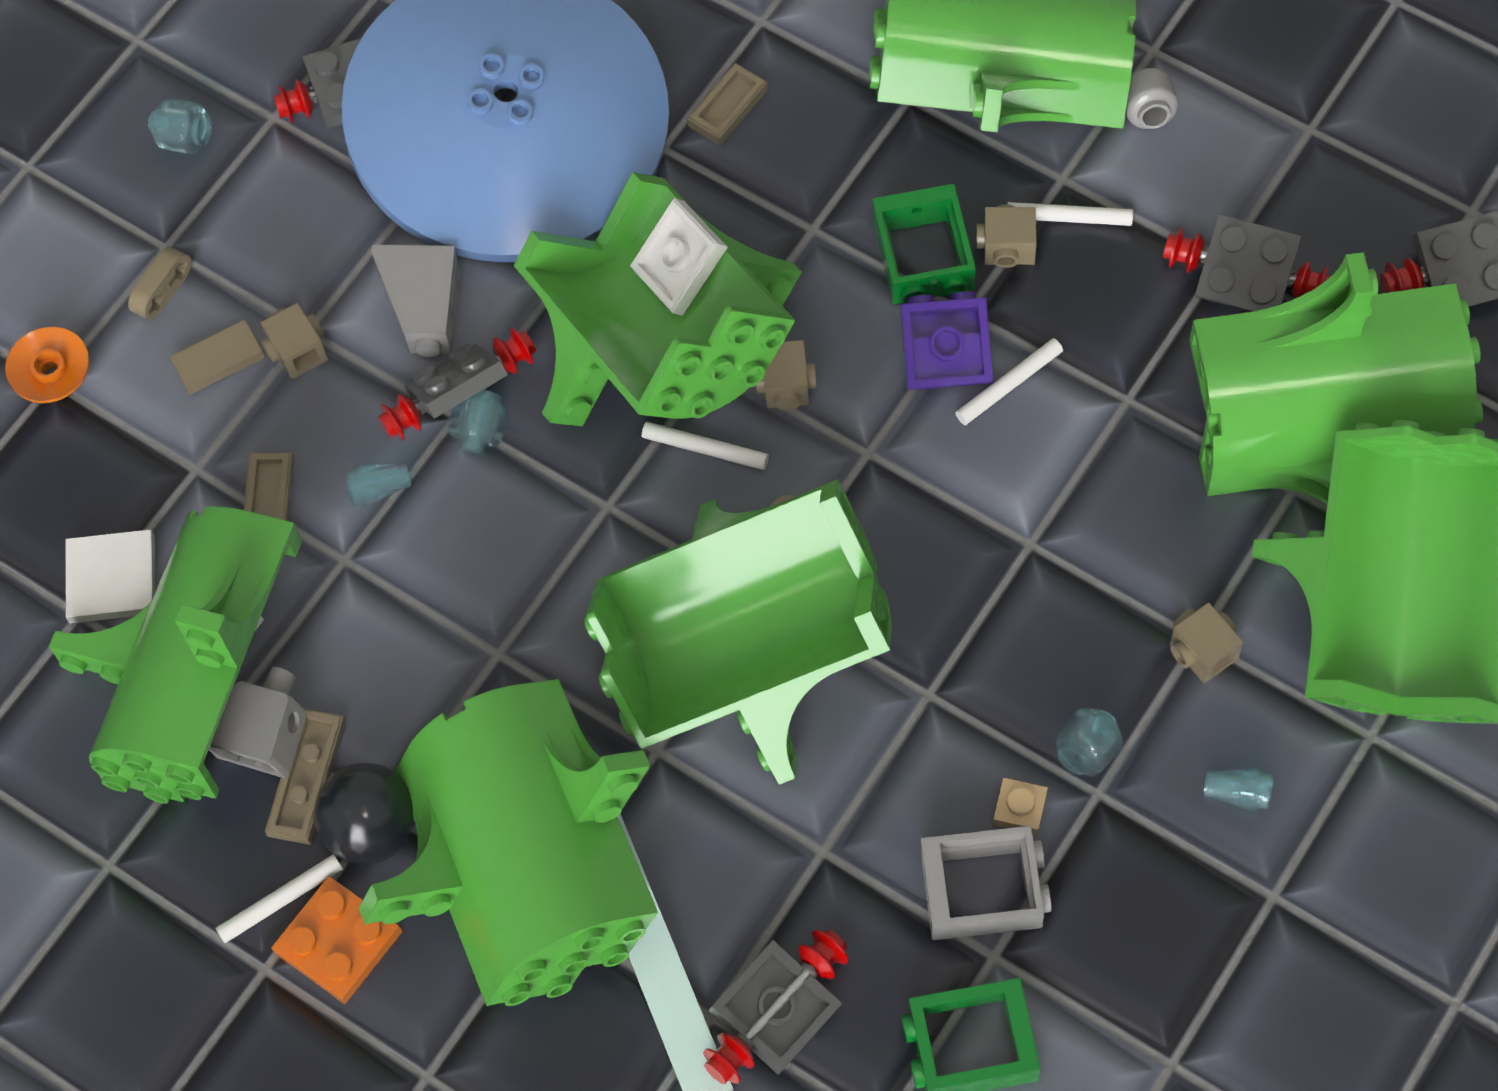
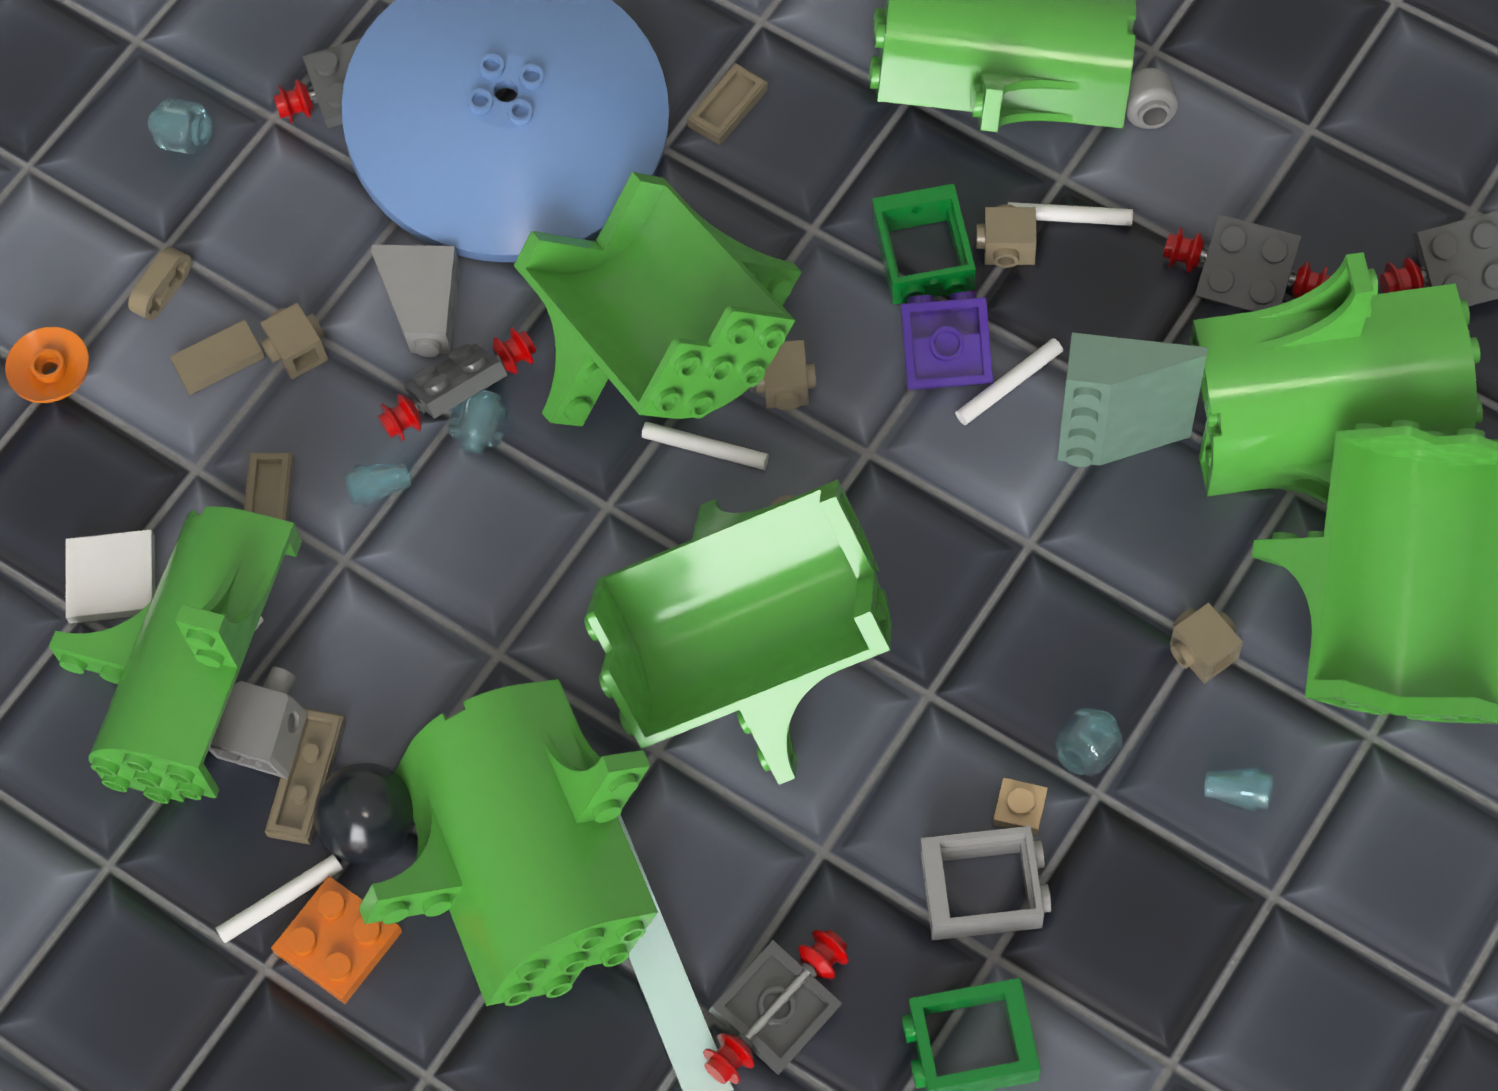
(678, 256): white tile -> none
(1127, 397): none -> sand green slope

